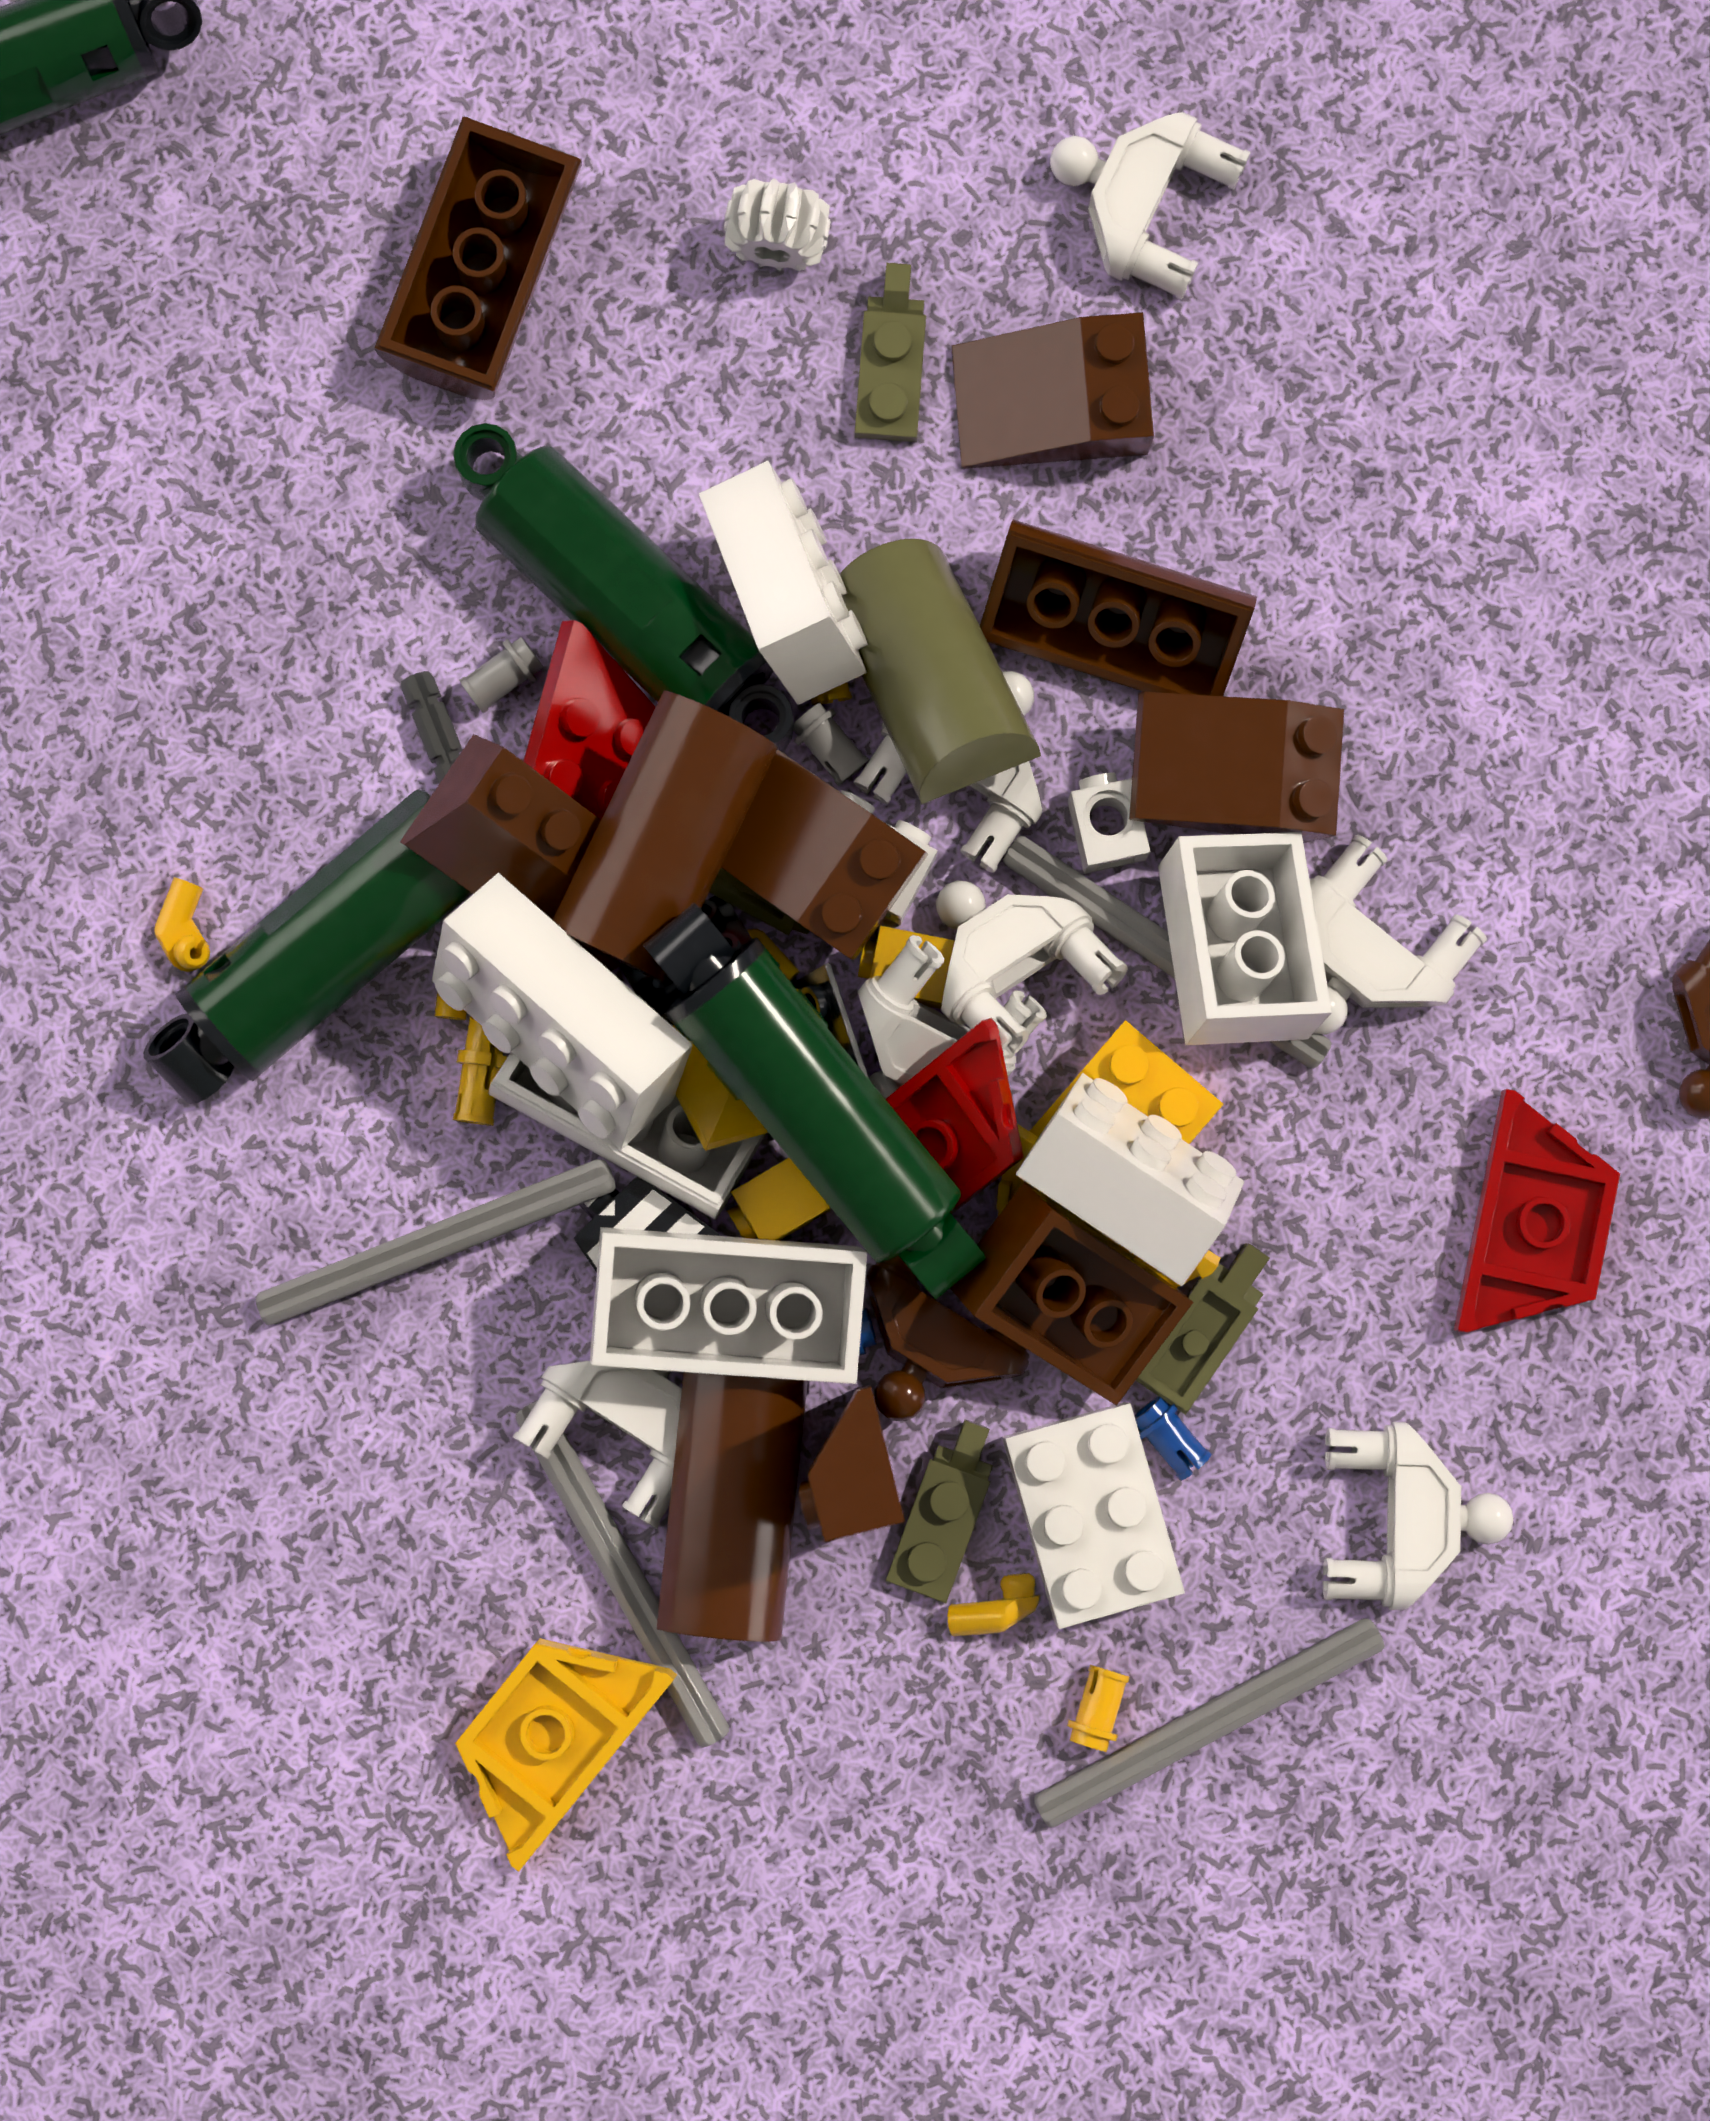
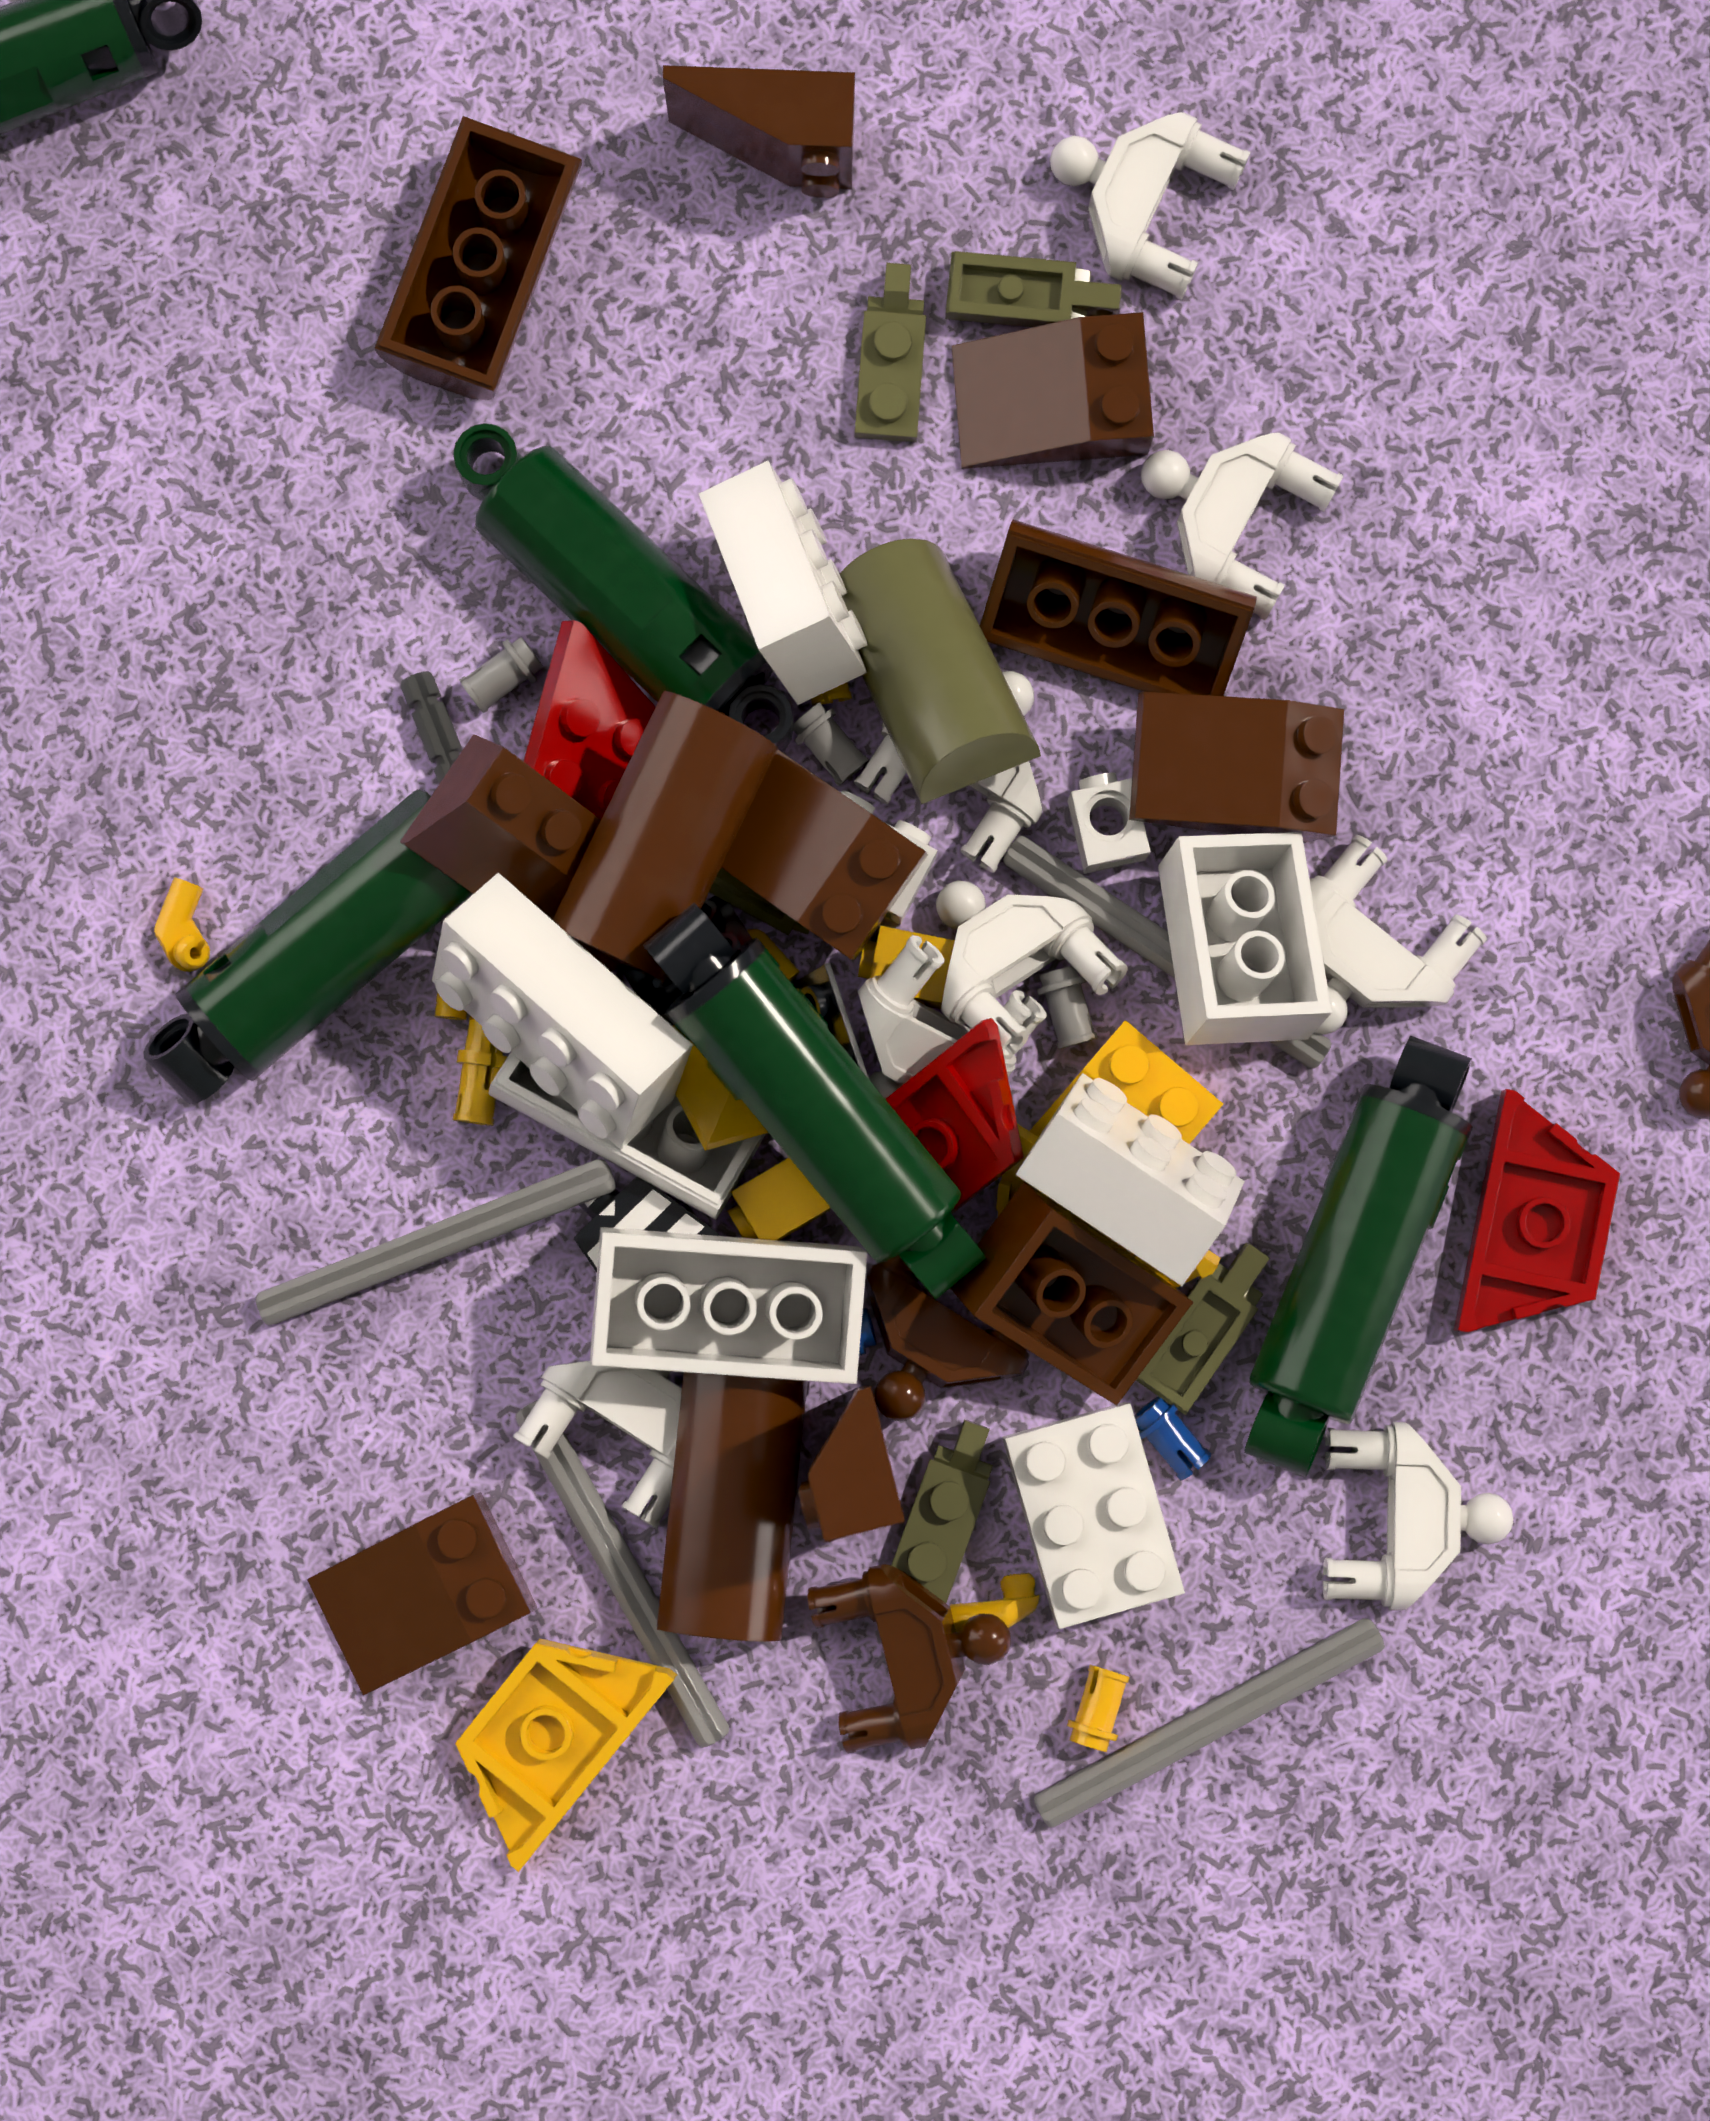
(422, 1593): none -> reddish brown slope
(772, 119): none -> reddish brown slope
(777, 224): white gear -> none
(919, 1650): none -> reddish brown connector
(1024, 291): none -> olive hinge
(1067, 1006): none -> light grey pin
(1224, 500): none -> white connector
(1358, 1254): none -> dark green piece

